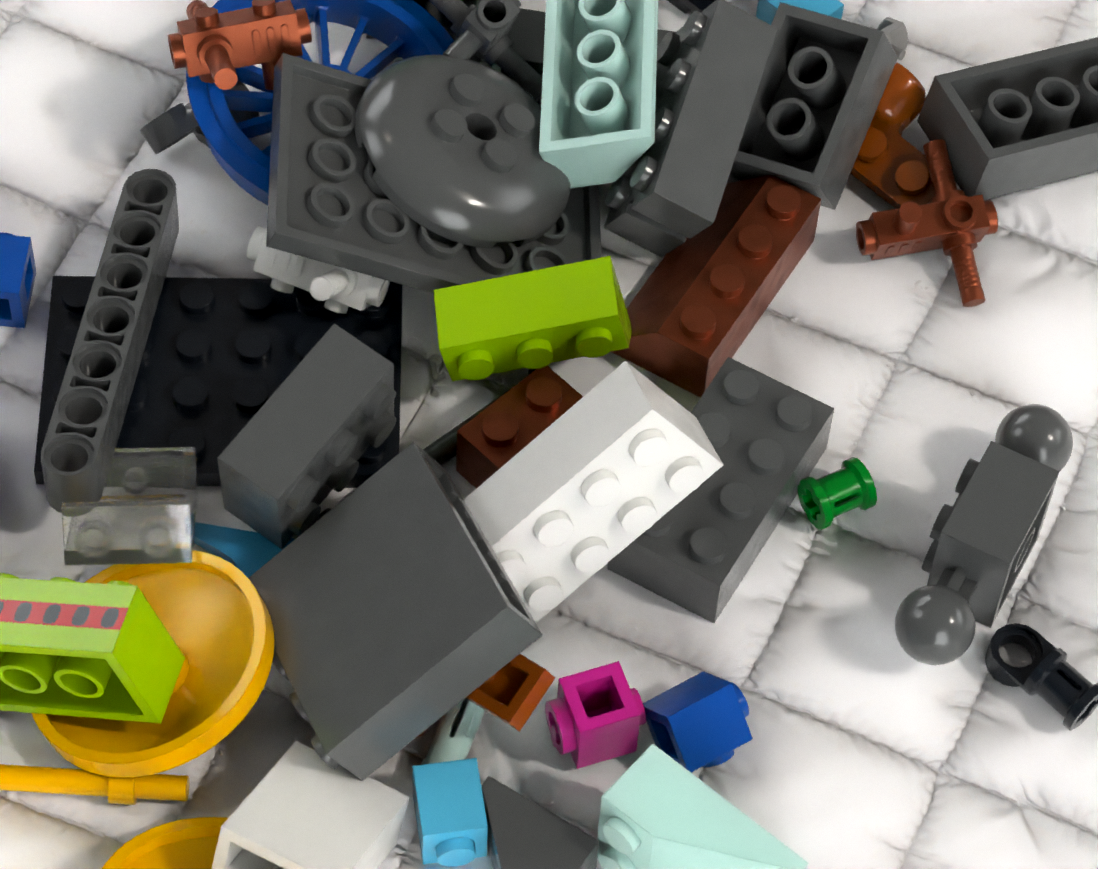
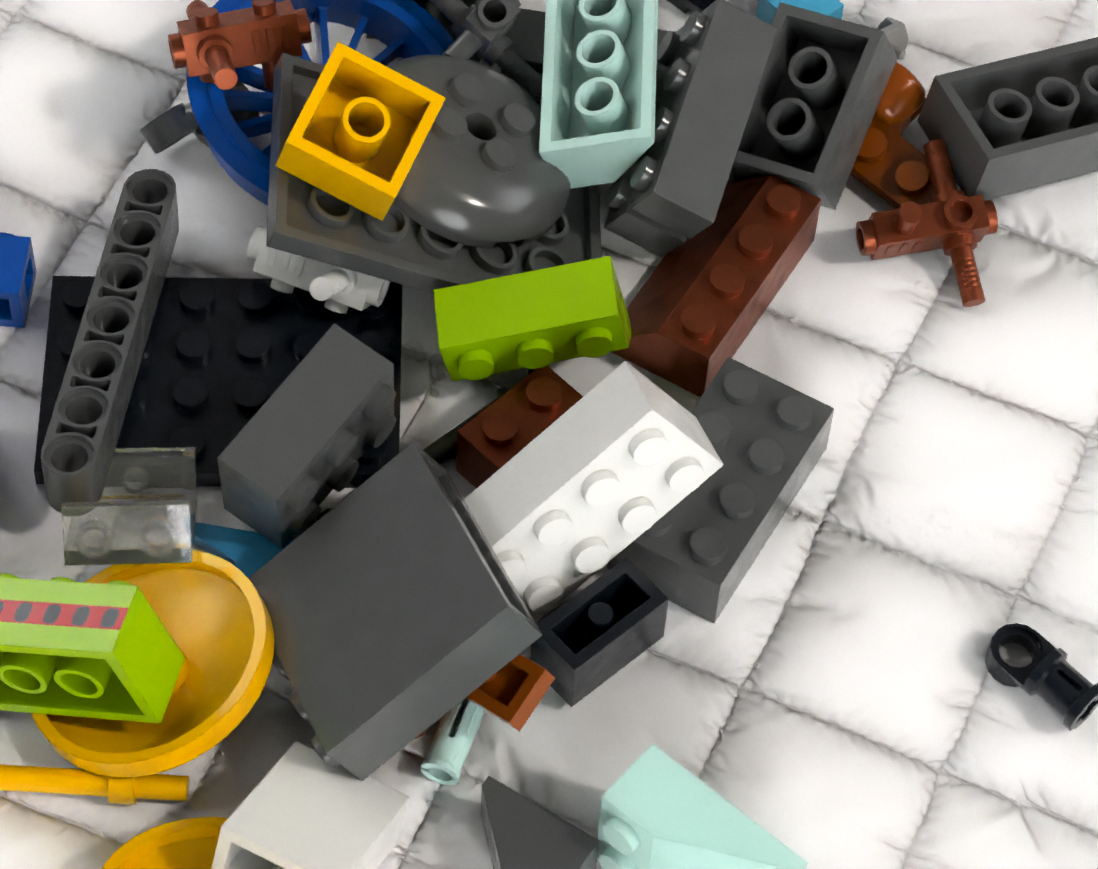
(360, 131): none -> yellow brick
(450, 812): medium azure brick -> none
(595, 715): dark pink brick -> none
(600, 631): none -> black brick
(699, 721): blue brick -> none
(837, 493): green bush -> none
(985, 535): dark grey brick -> none

